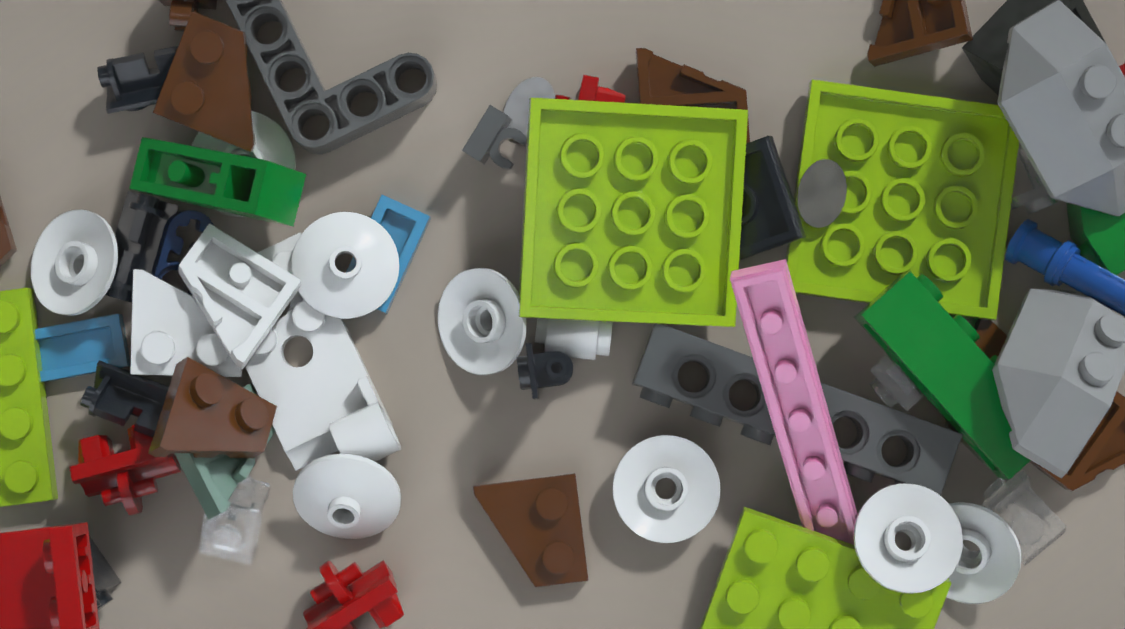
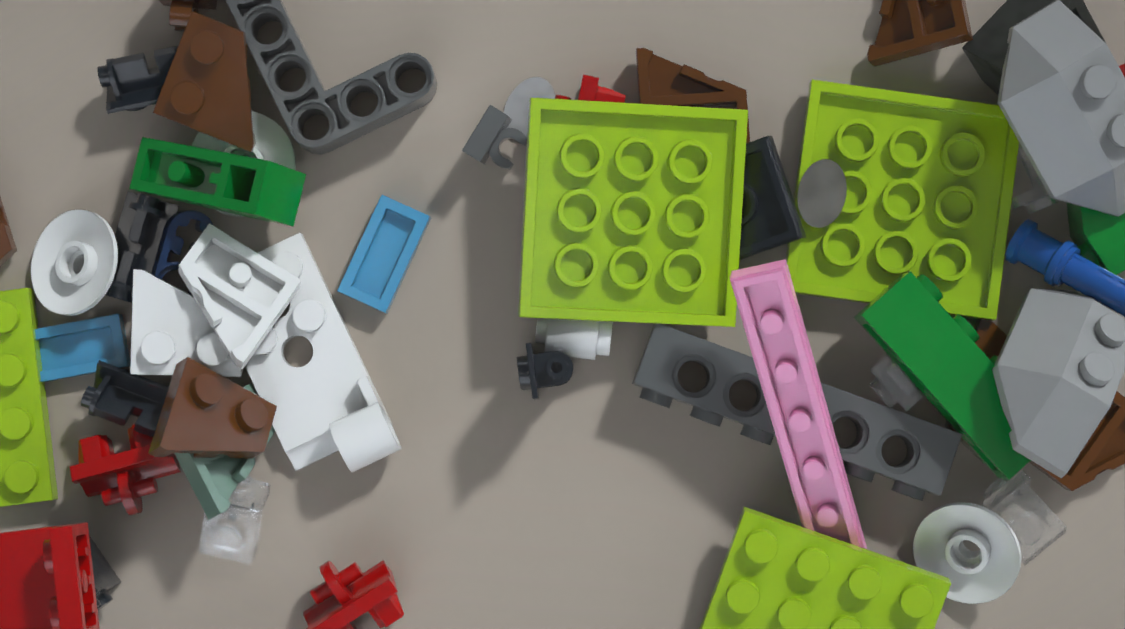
(347, 496): white dish -> none
(353, 292): white dish -> none
(467, 326): white dish -> none
(539, 526): reddish brown wing -> none
(695, 493): white dish -> none
(933, 535): white dish -> none

